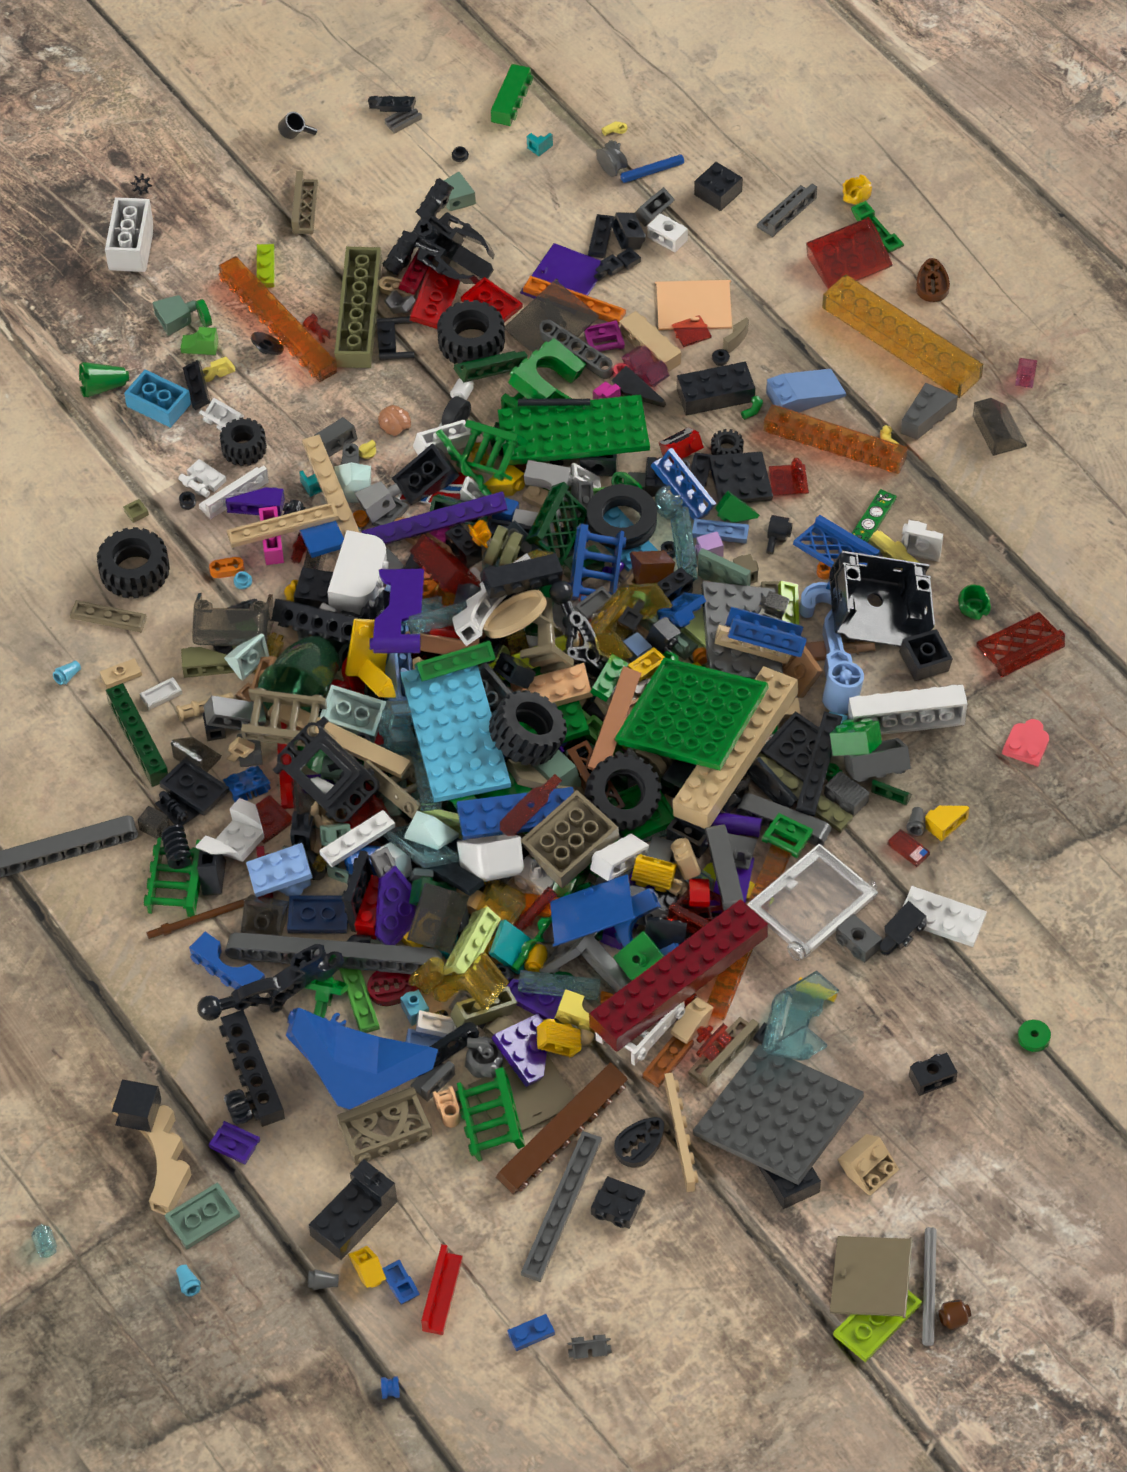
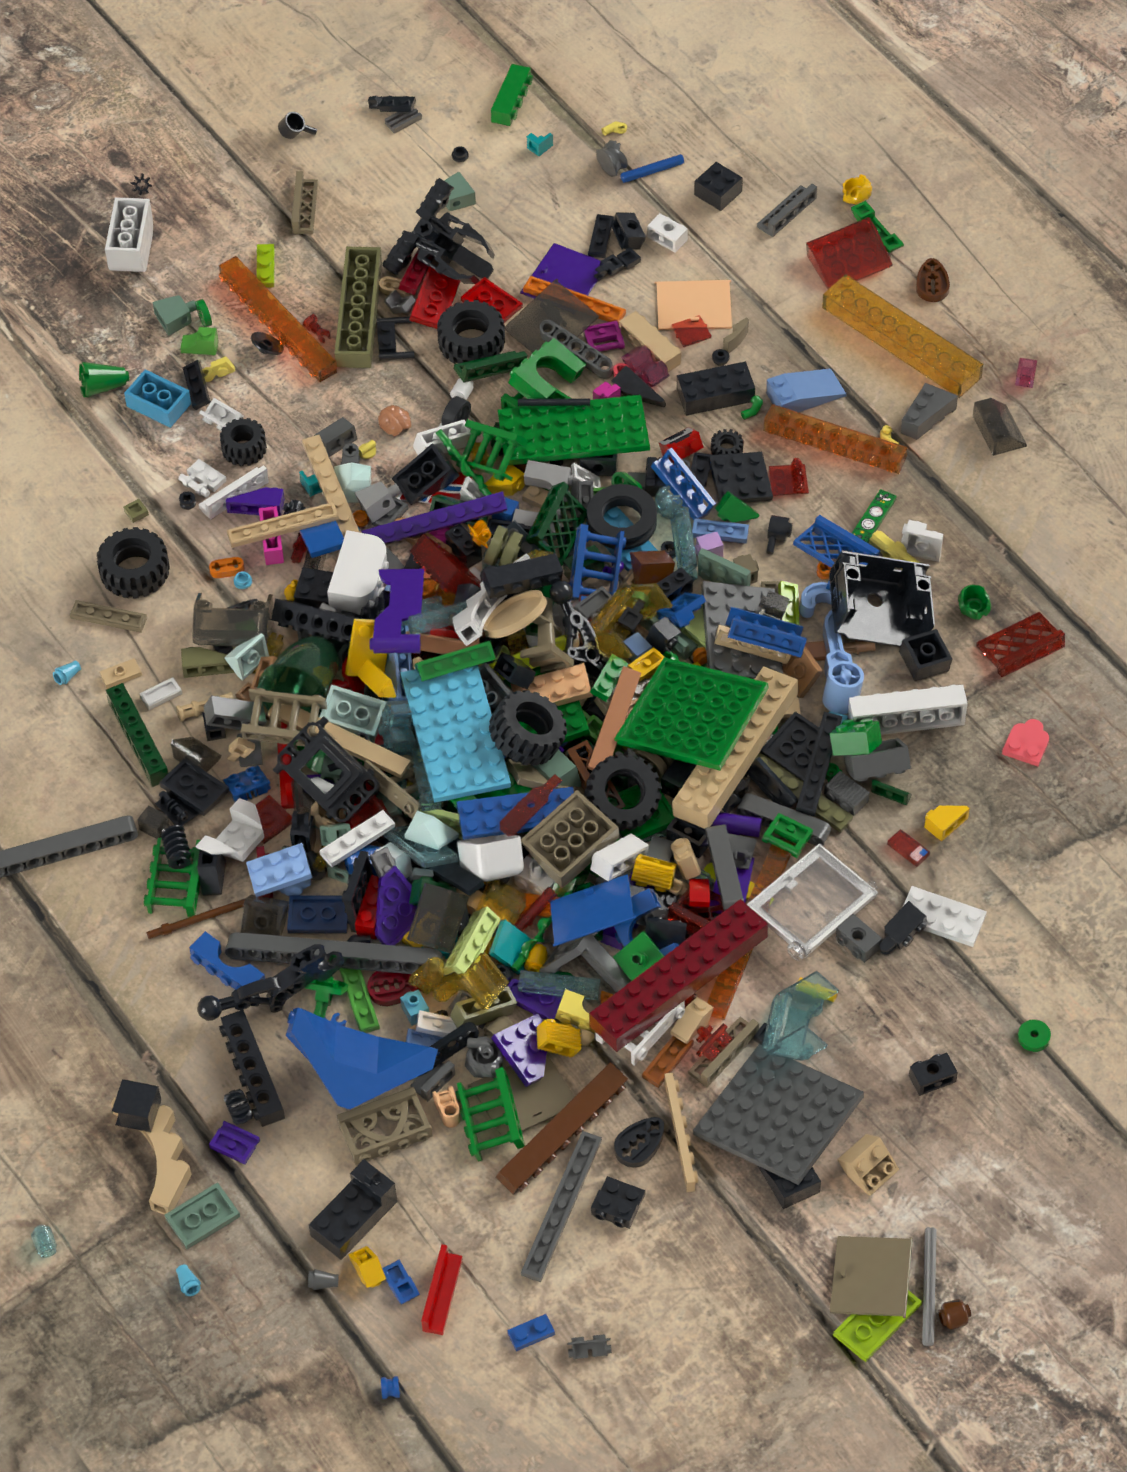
(654, 206): dark grey brick -> none
(916, 822): dark grey cone -> none

